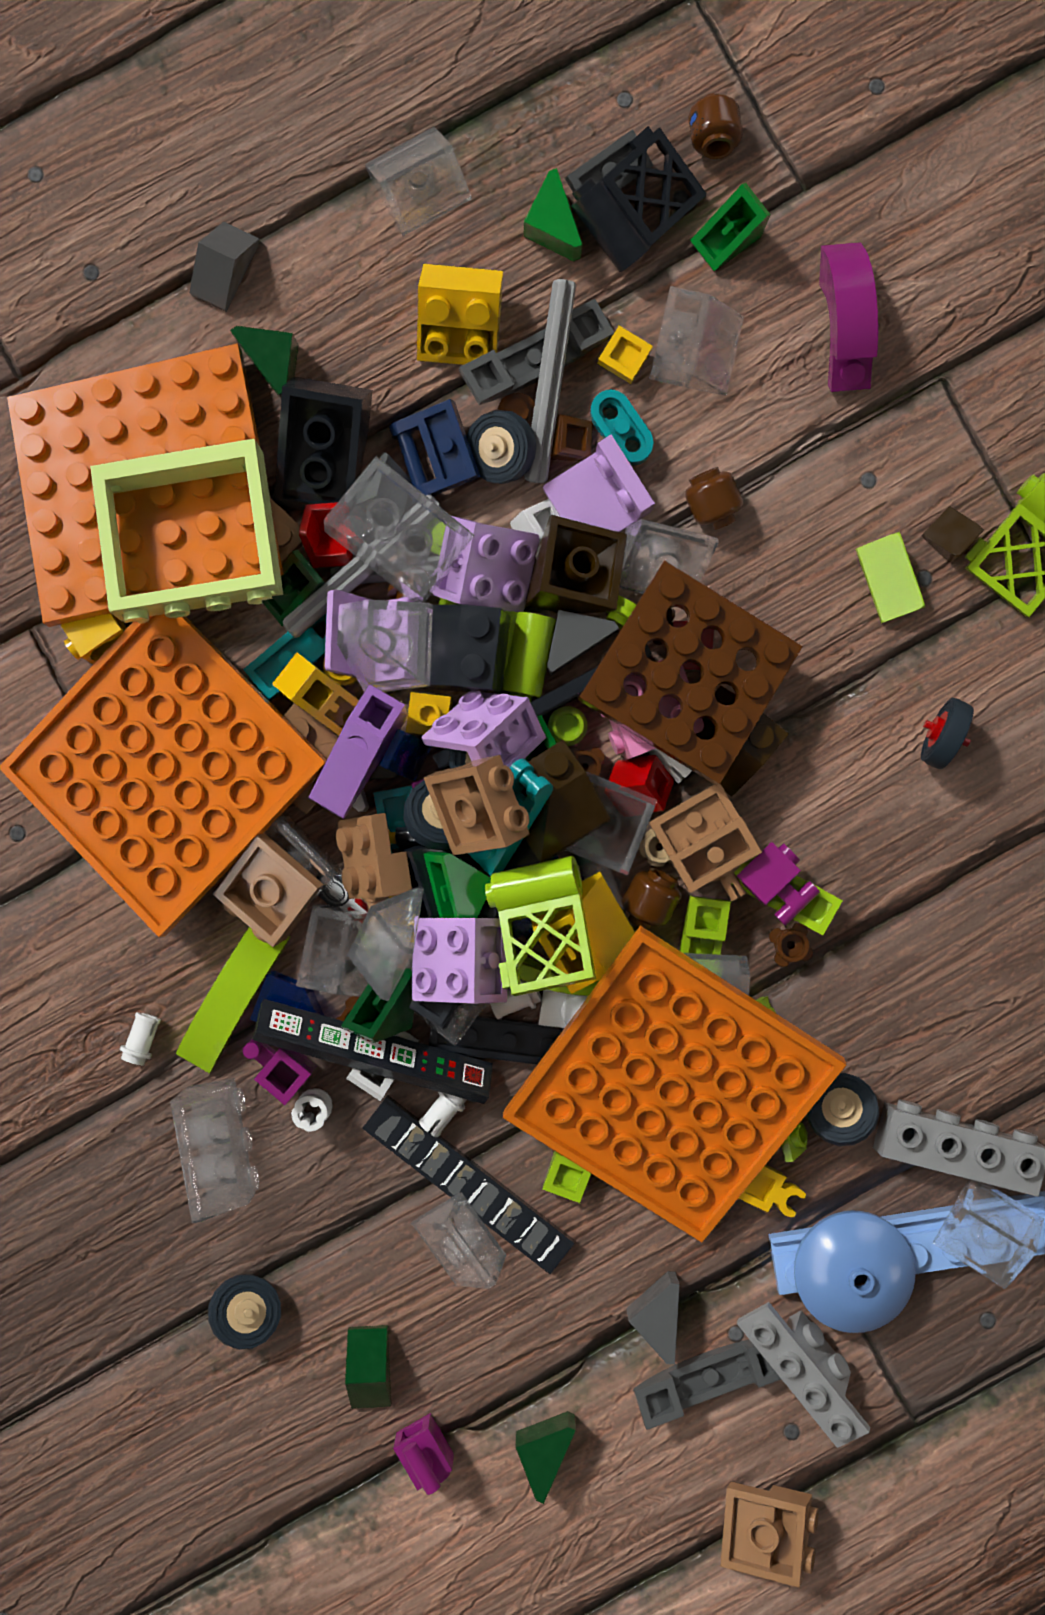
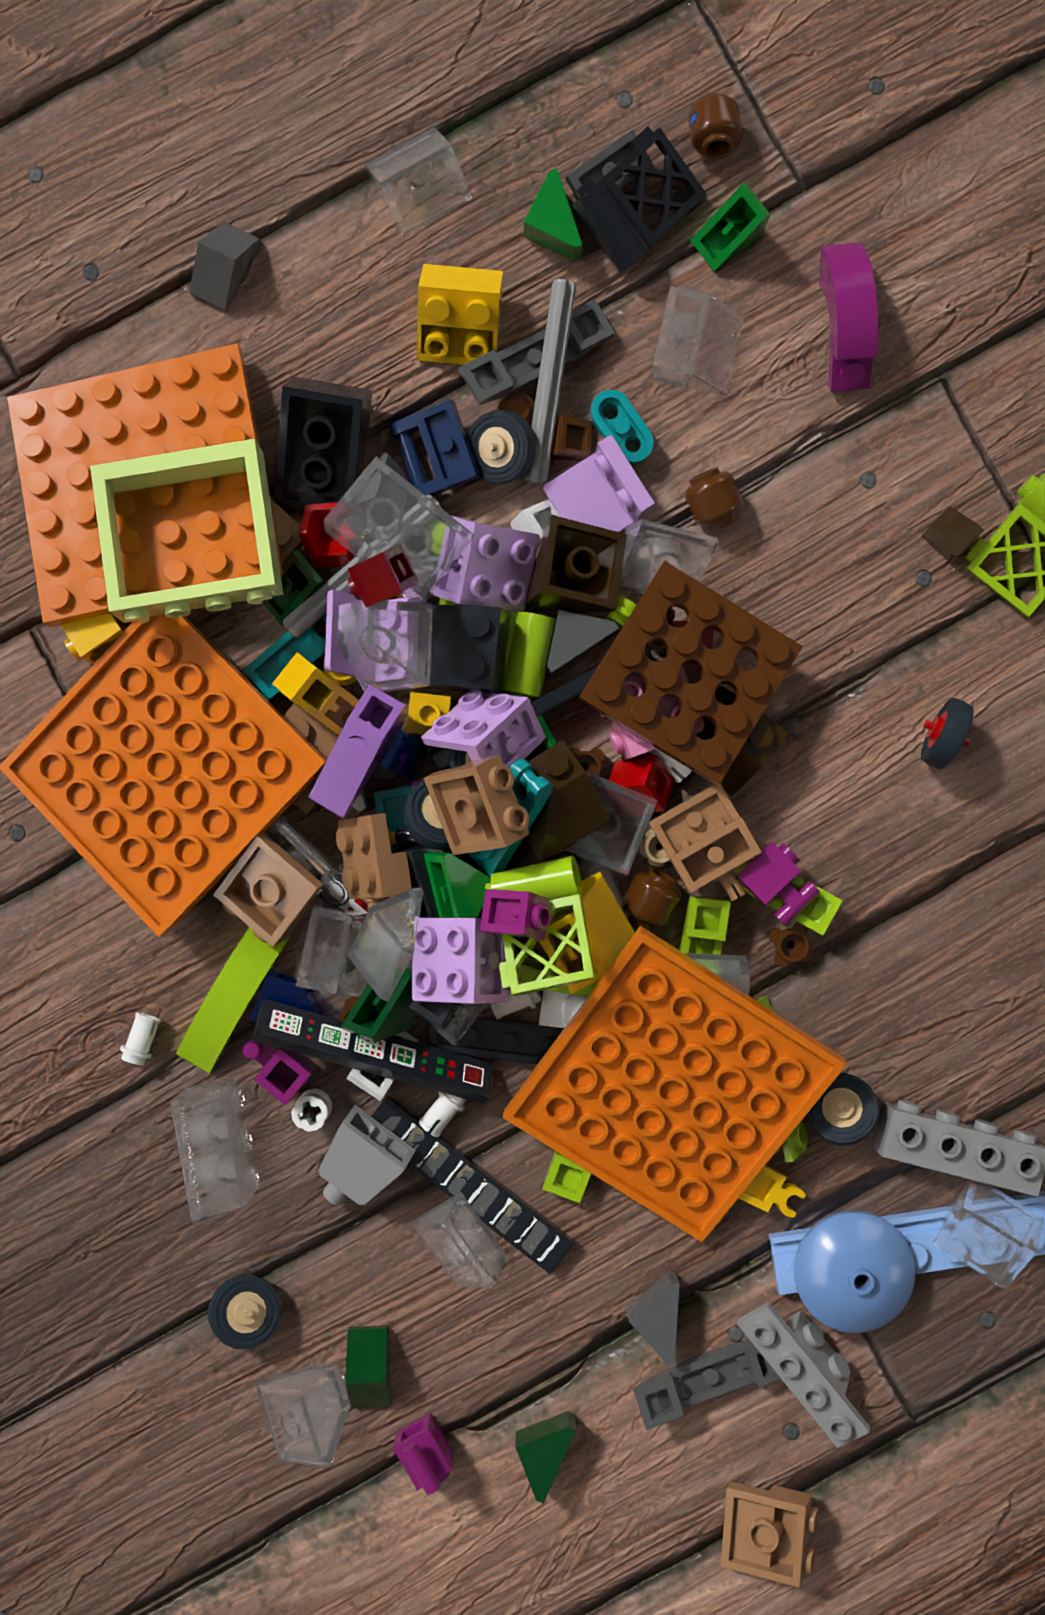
(271, 352): dark green slope -> none
(306, 1413): none -> clear slope
(362, 1159): none -> light grey torso
(382, 576): none -> dark red slope
(515, 914): none -> magenta bracket
(568, 725): lime plate -> none
(625, 354): yellow plate -> none
(890, 577): lime slope -> none

